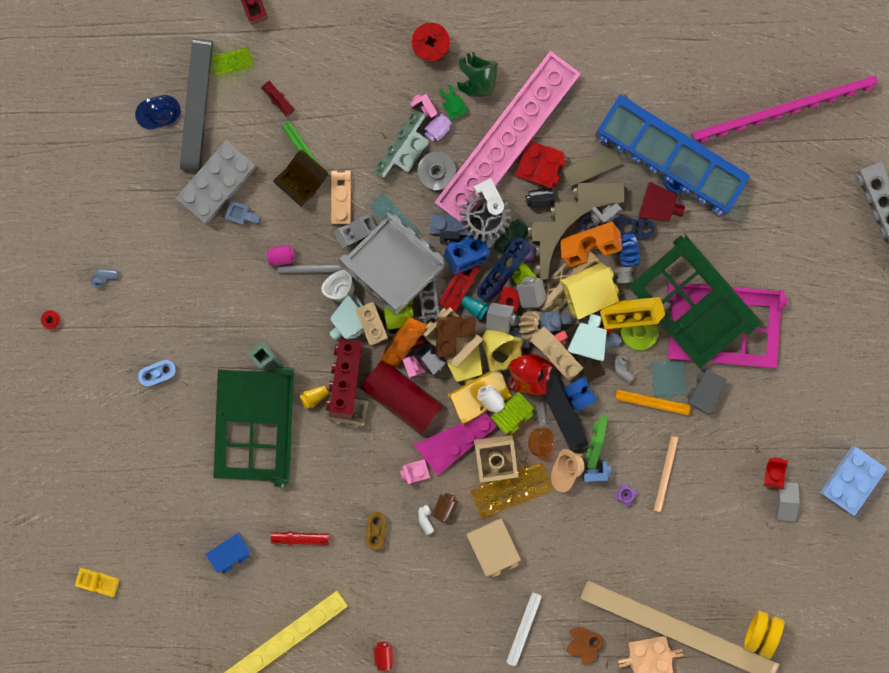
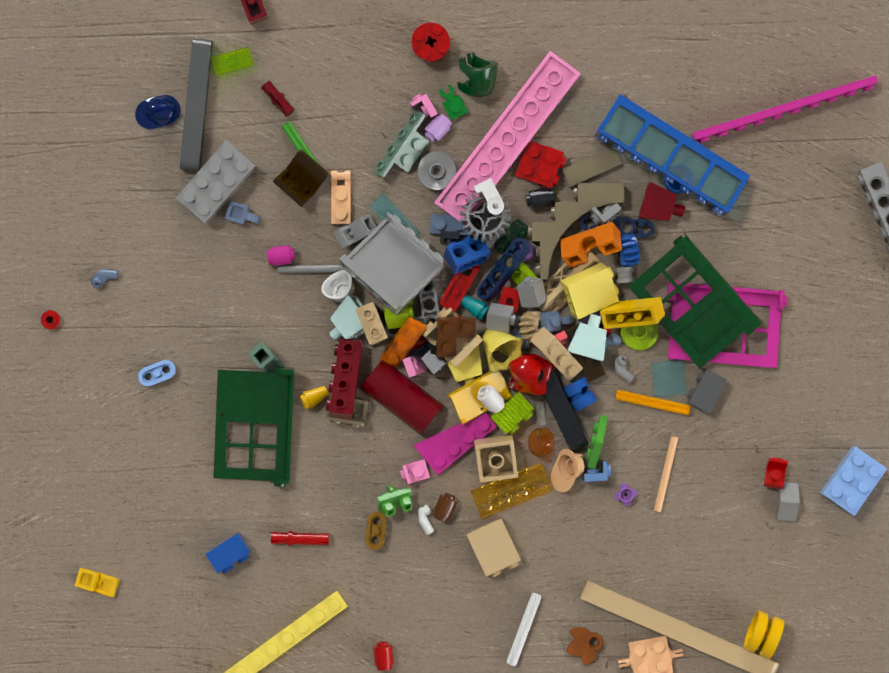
(392, 499): none -> bright green hips

